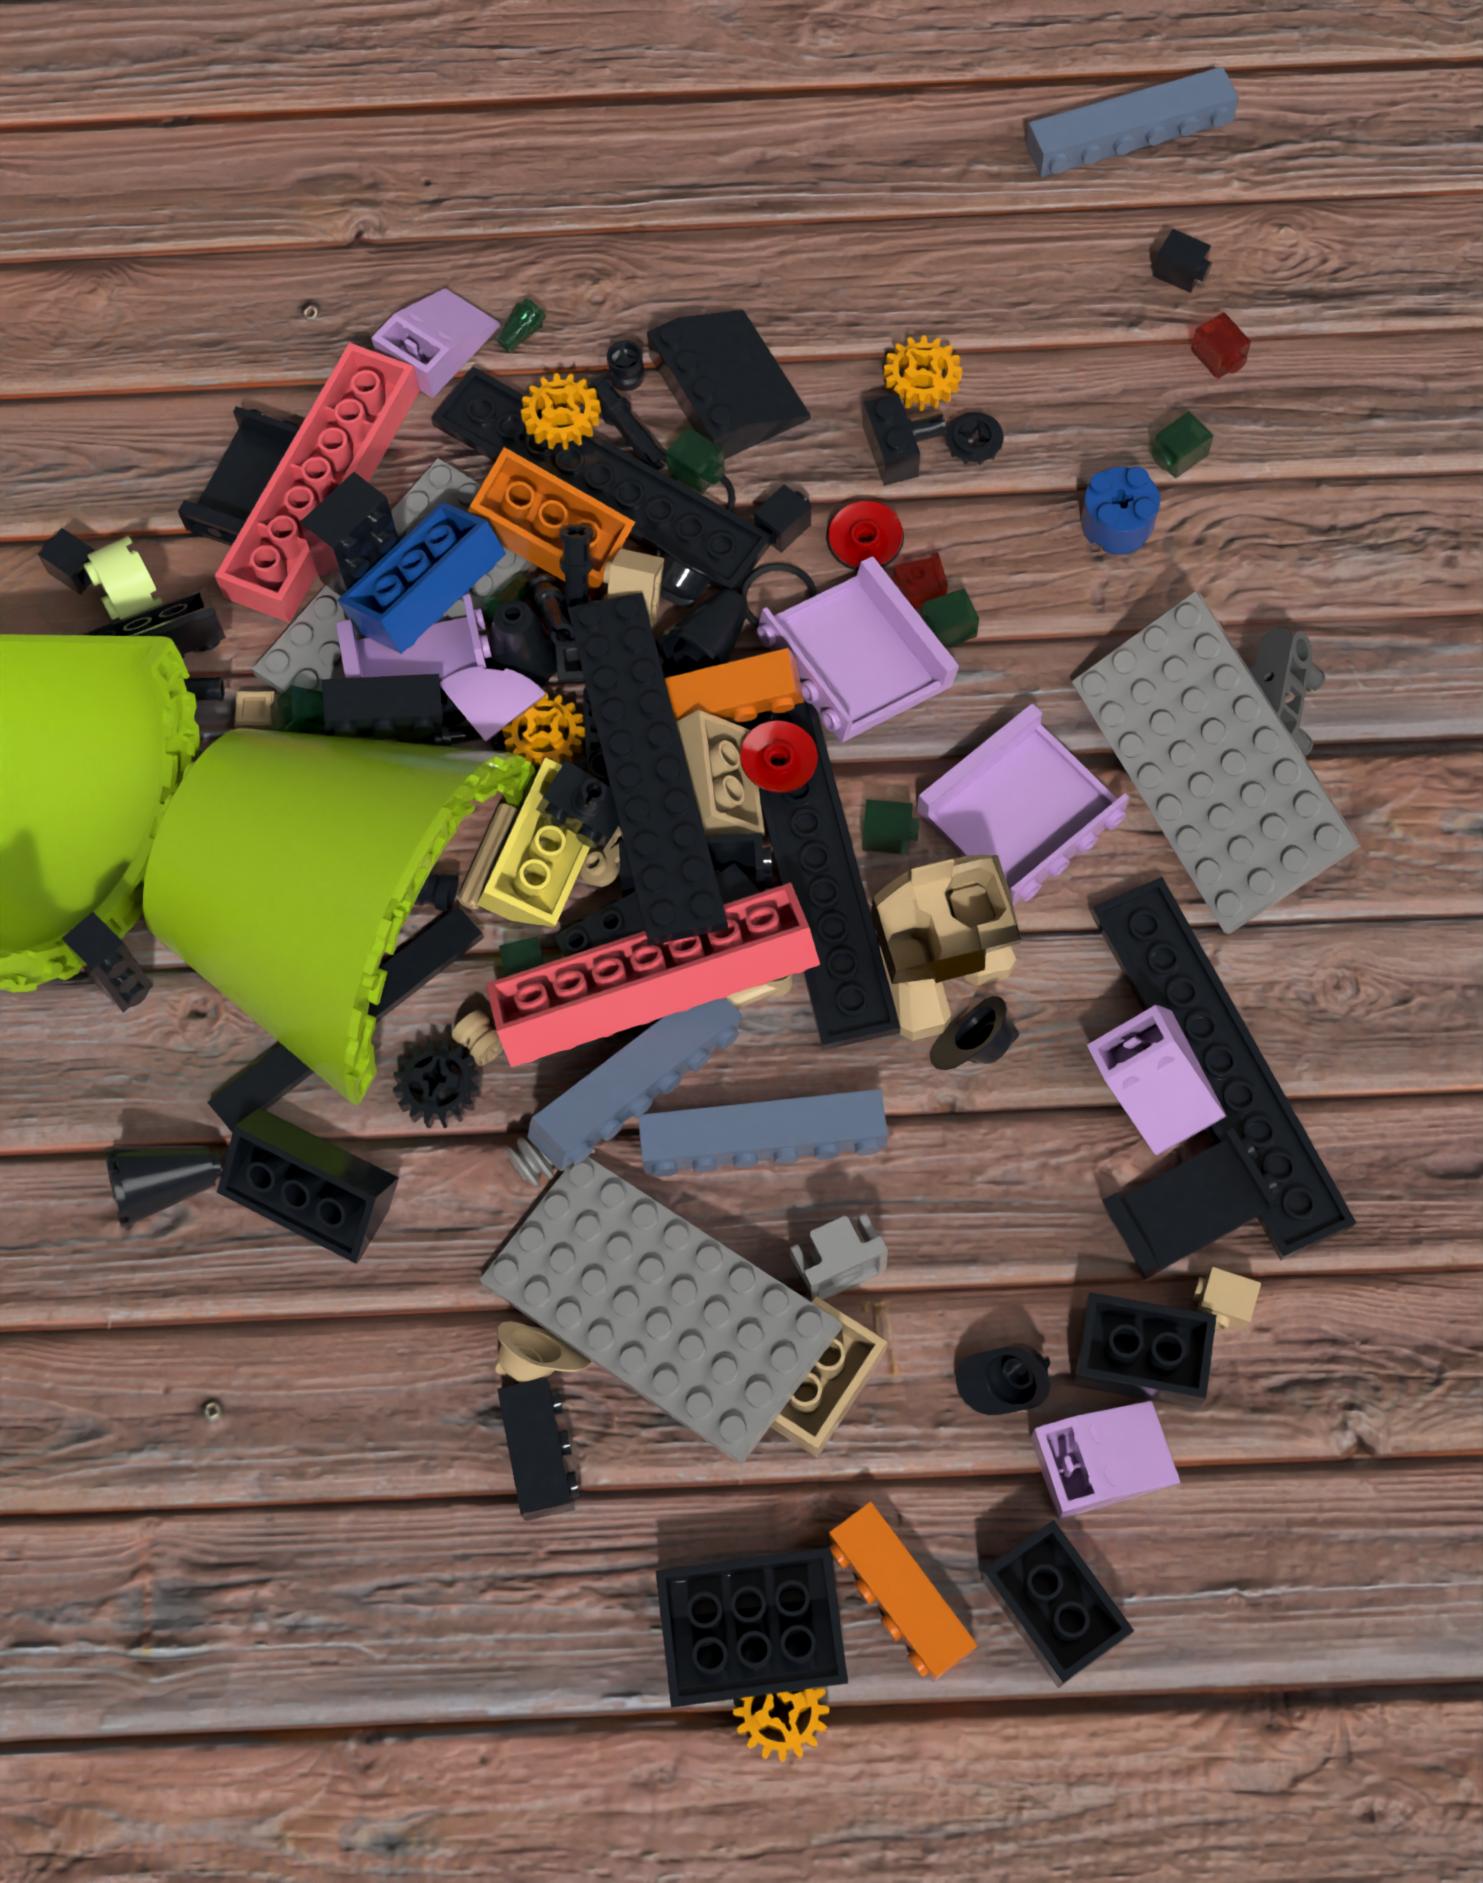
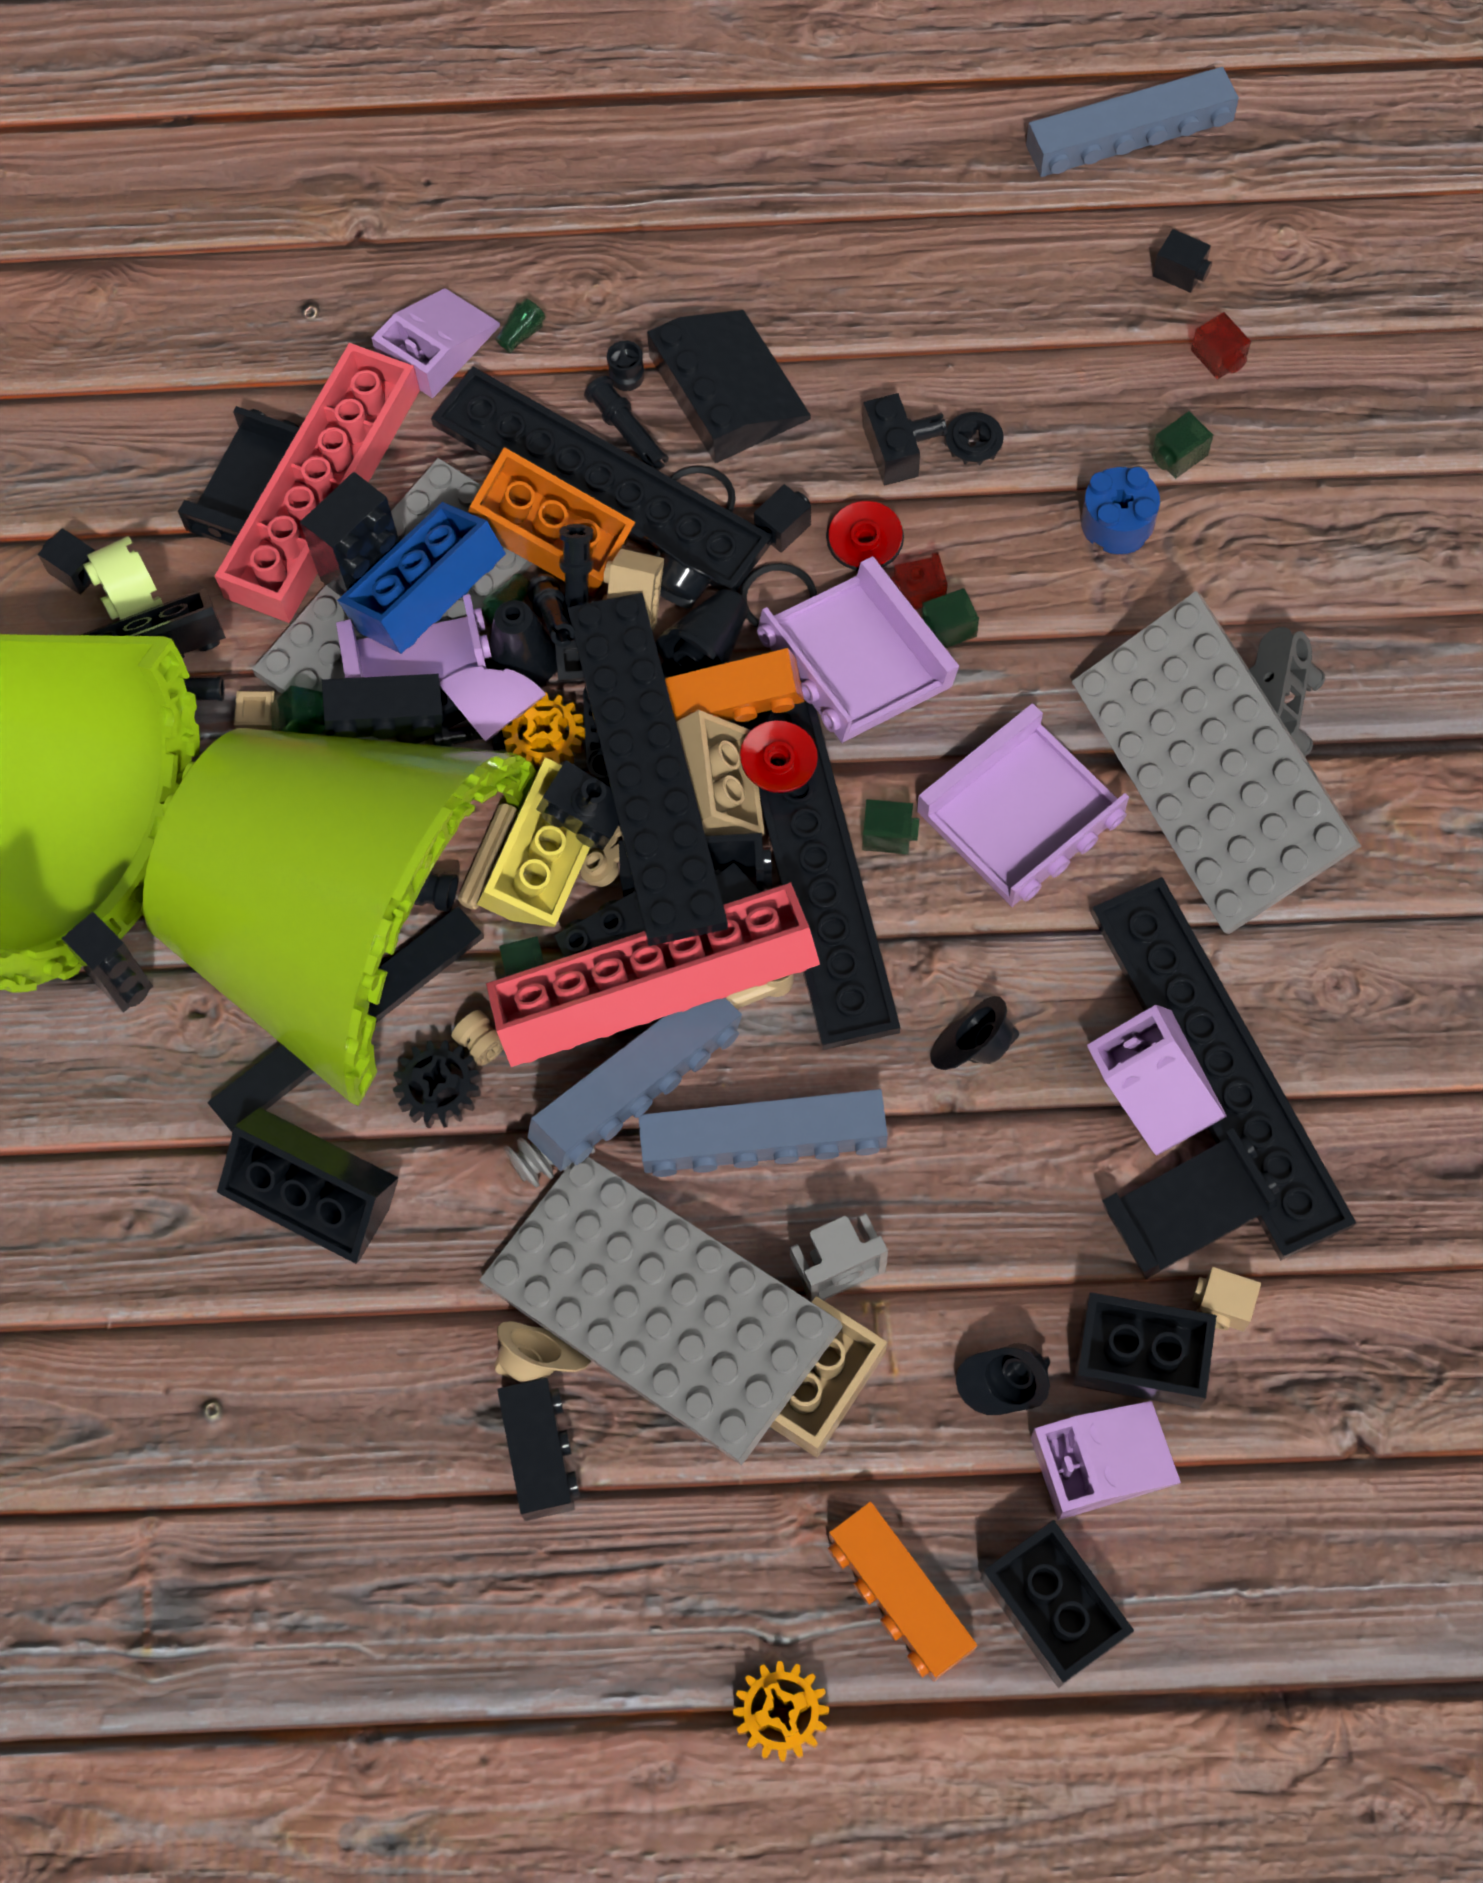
(157, 1177): black cone -> none
(561, 411): light orange gear -> none
(696, 460): clear green brick -> none
(751, 1627): black slope -> none
(923, 373): light orange gear -> none
(943, 926): tan piece -> none

